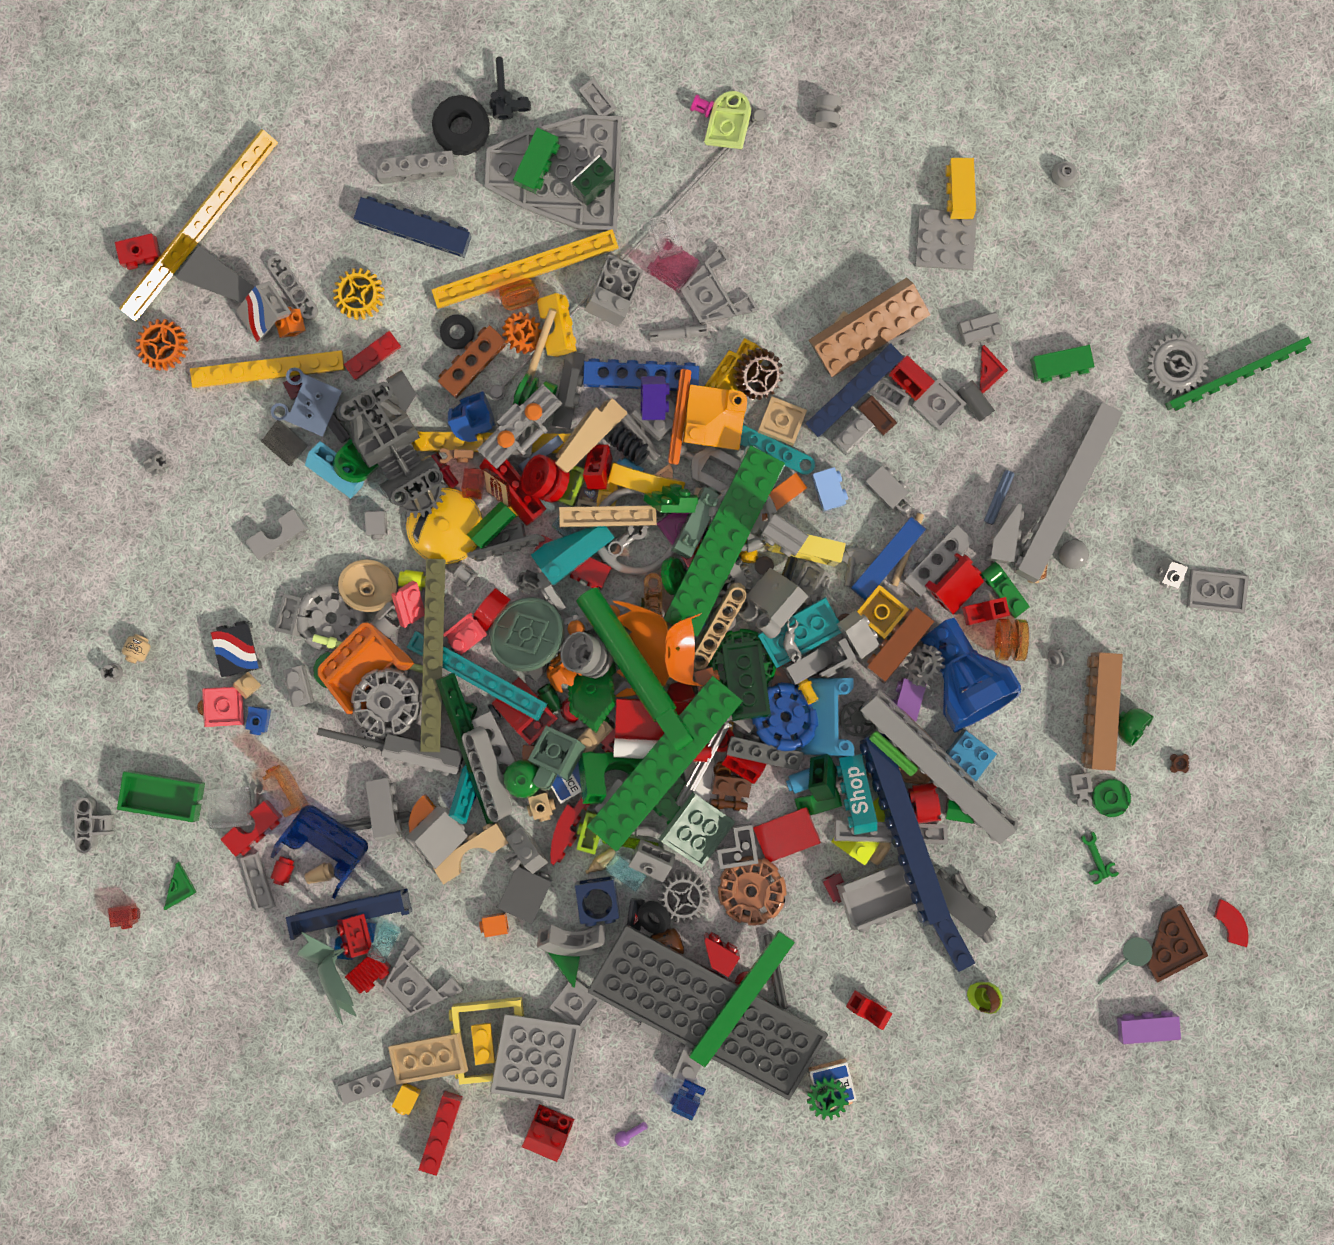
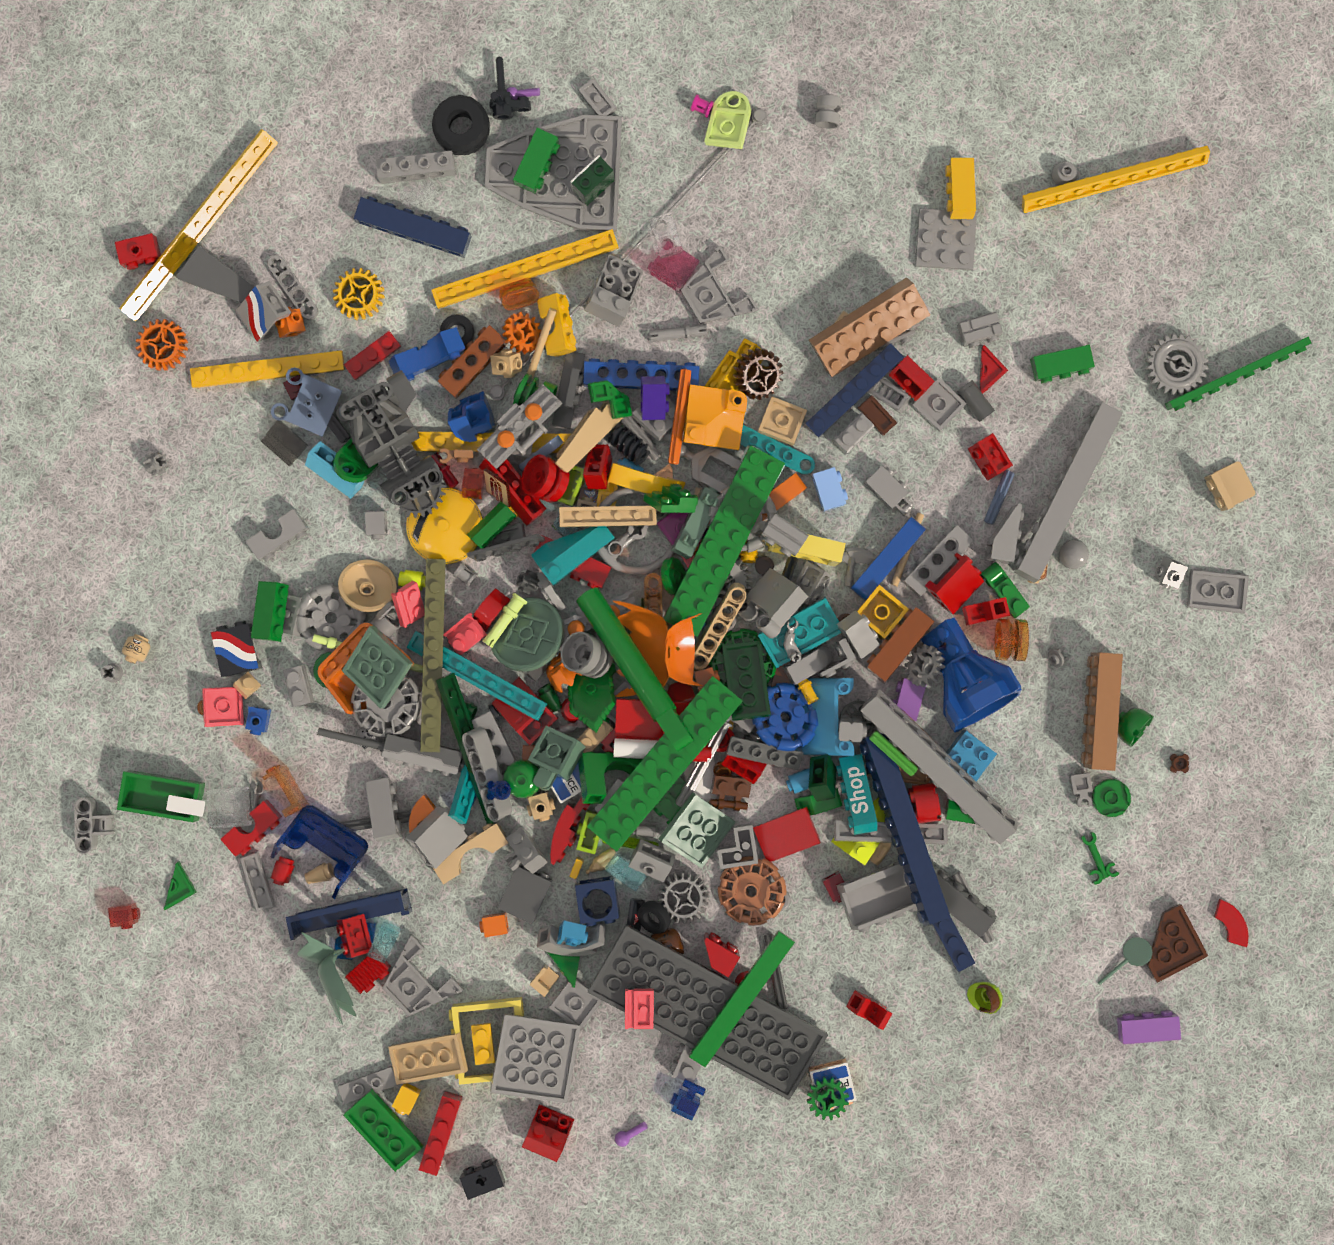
(185, 805): none -> white sticker
(269, 611): none -> green brick
(377, 667): none -> sand green plate
(383, 1130): none -> green plate
(438, 350): none -> blue brick
(475, 1187): none -> black brick
(499, 790): none -> clear blue brick
(506, 363): none -> tan brick
(510, 612): none -> yellowish green pin
(523, 93): none -> medium lavender bar
(544, 980): none -> tan panel
(572, 933): none -> dark azure brick
(576, 868): none -> yellow tile
(618, 401): none -> green tile
(639, 1008): none -> coral plate
(852, 728): none -> light grey brick
(990, 457): none -> red bracket
(1115, 179): none -> yellow plate
(1230, 486): none -> tan bracket

